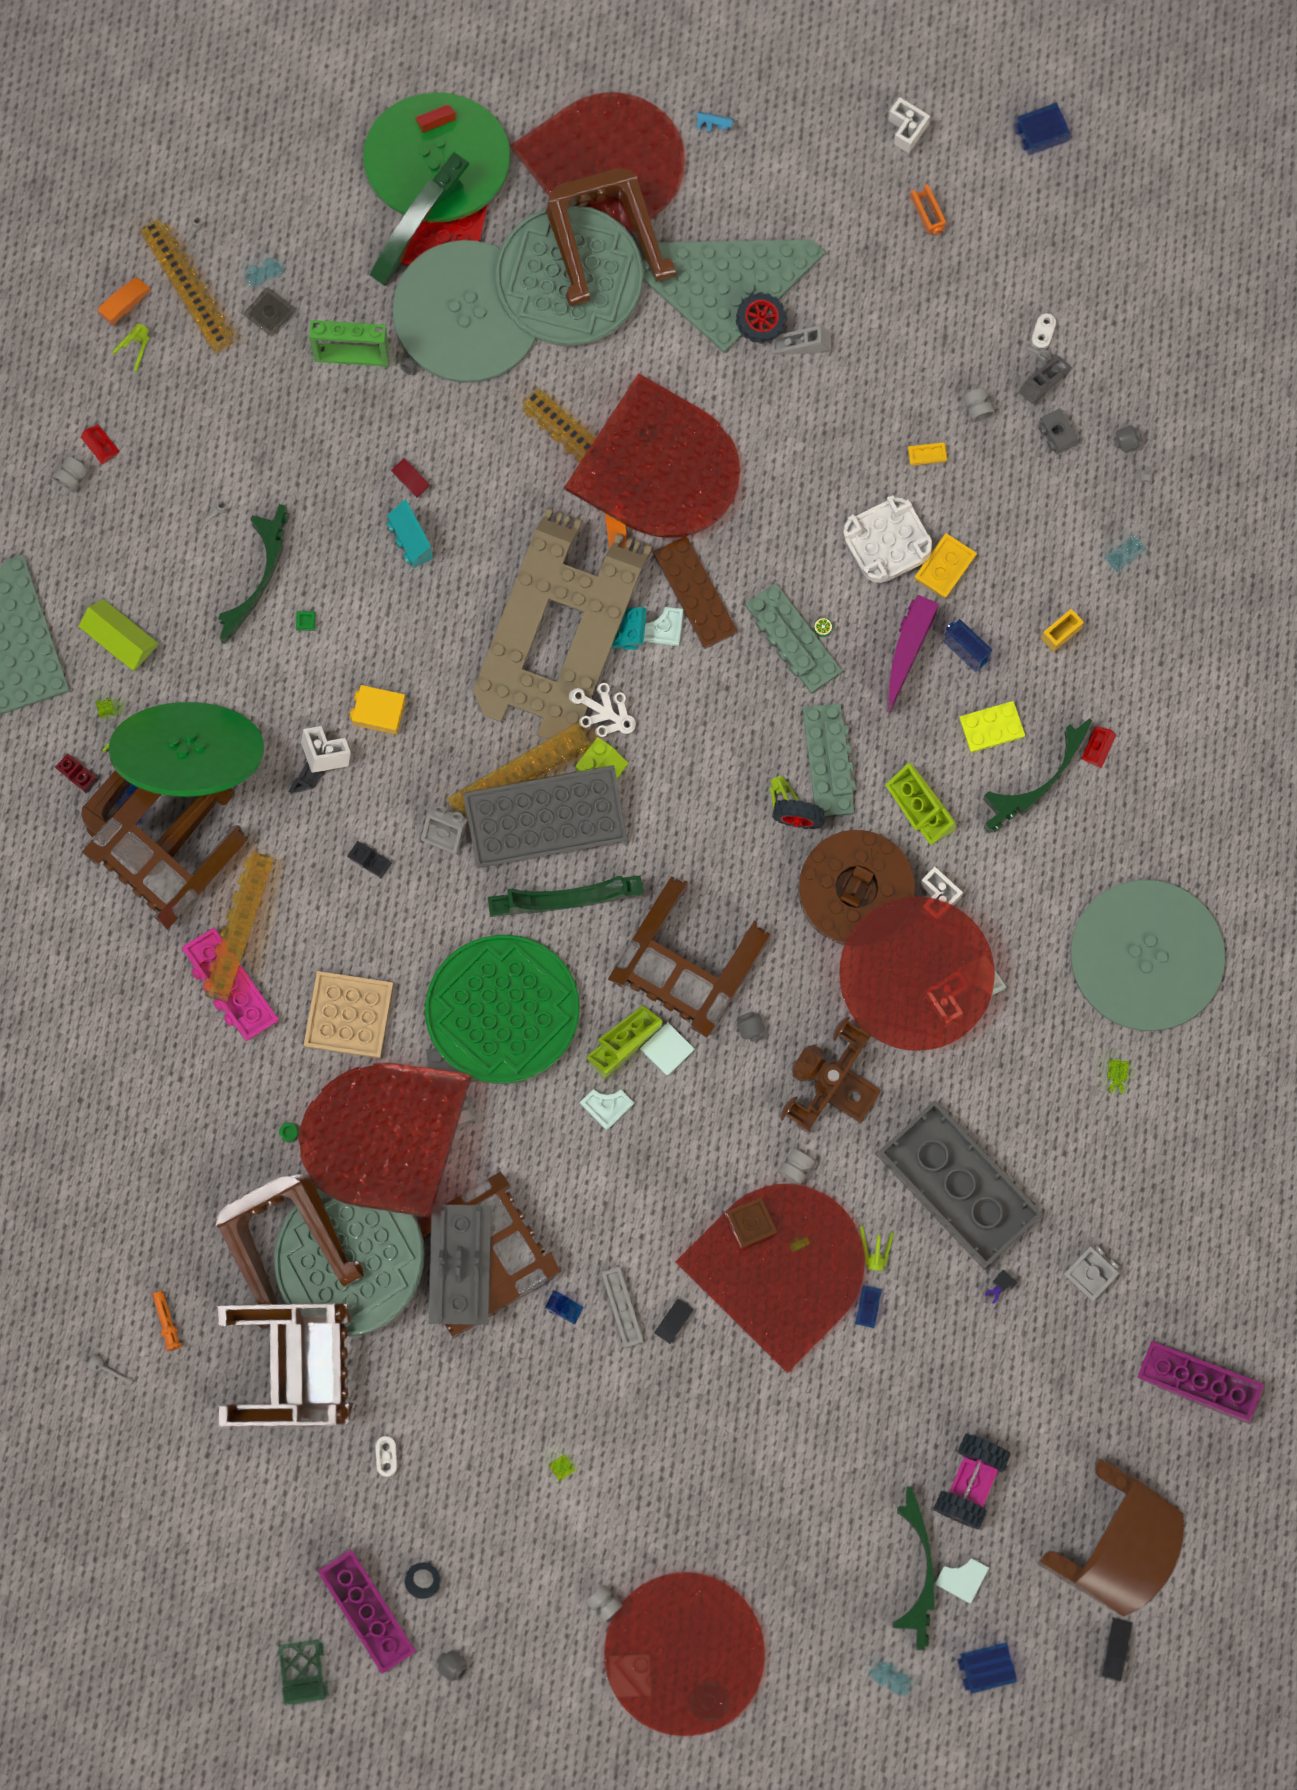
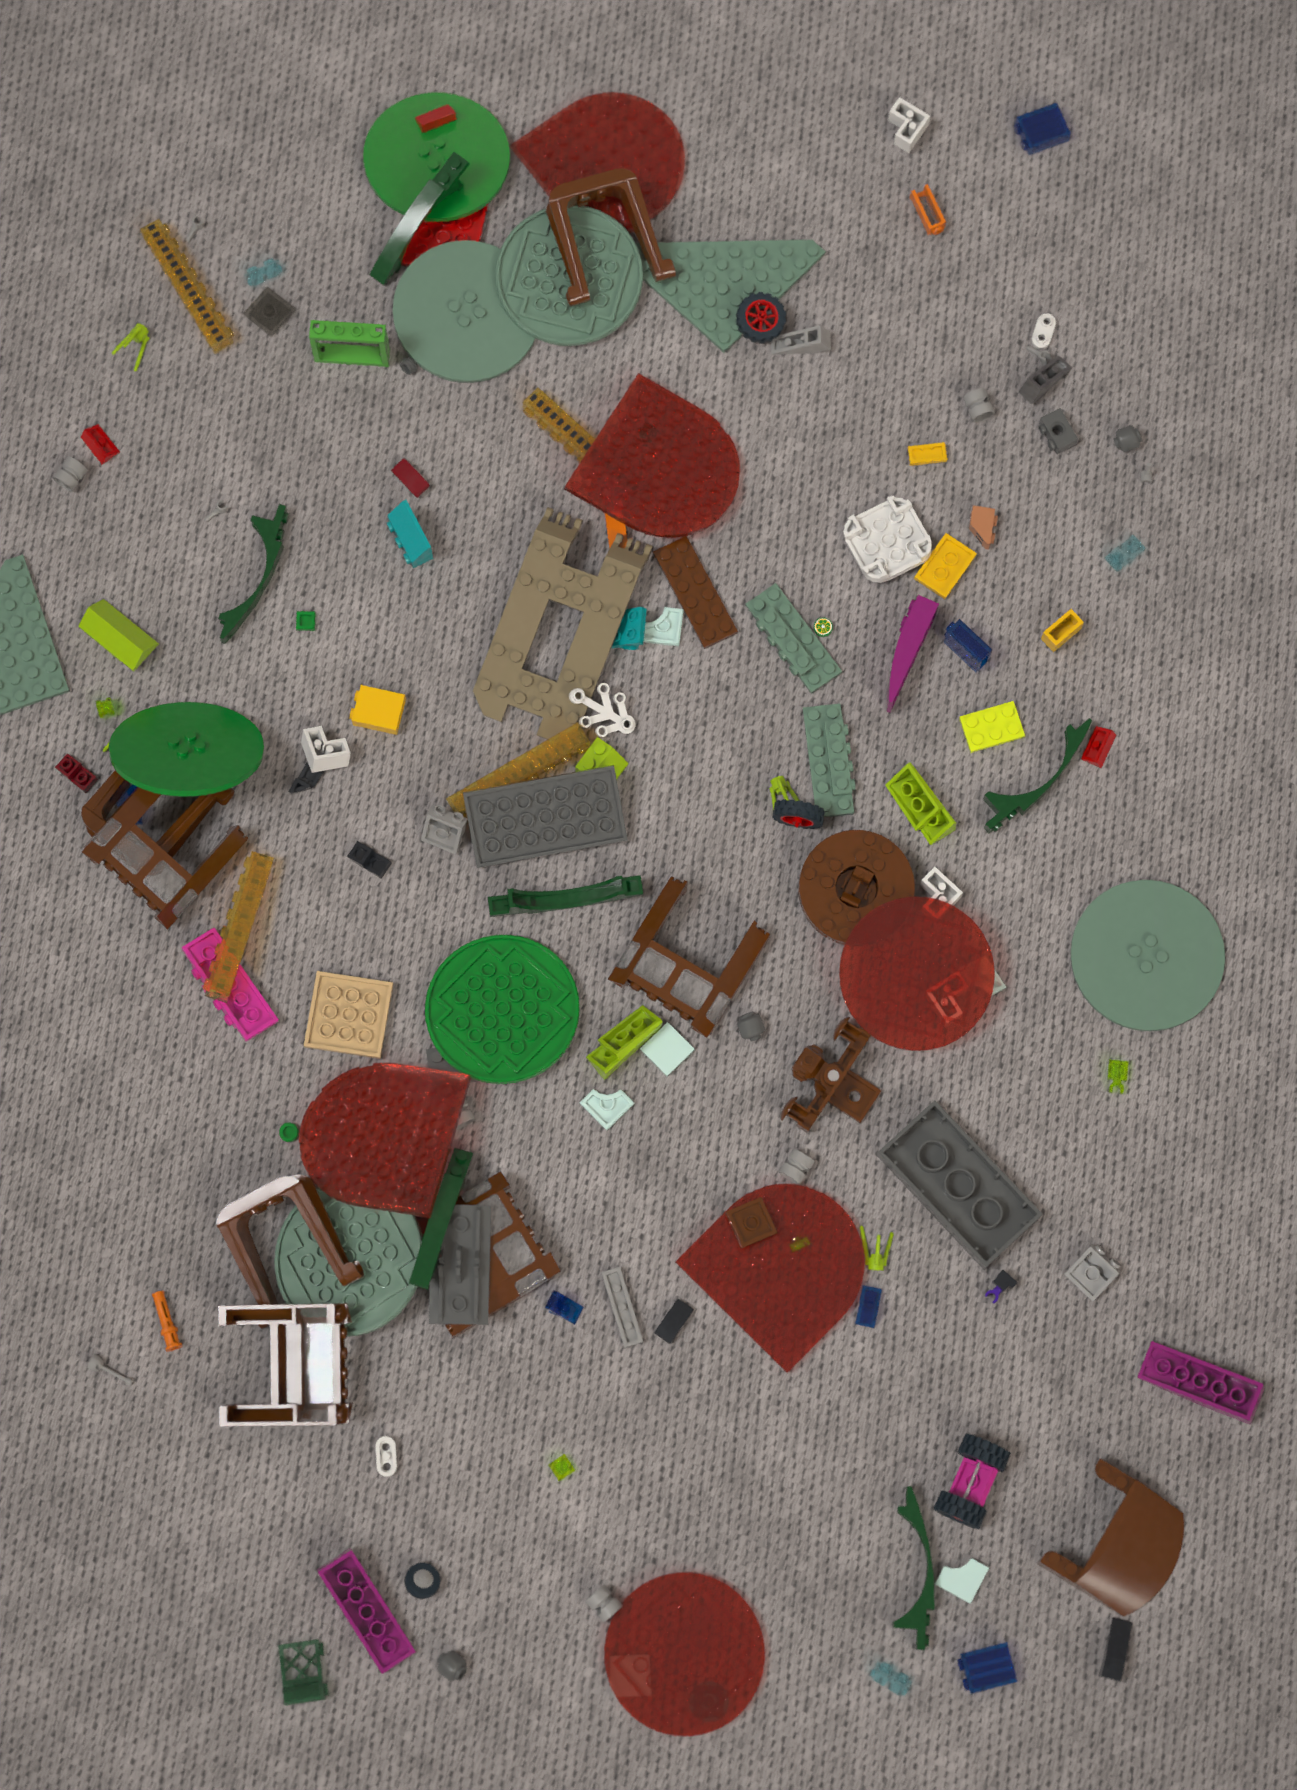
(123, 300): orange slope -> none
(447, 1196): none -> dark green slope
(722, 121): dark azure plate -> none
(981, 525): none -> nougat slope

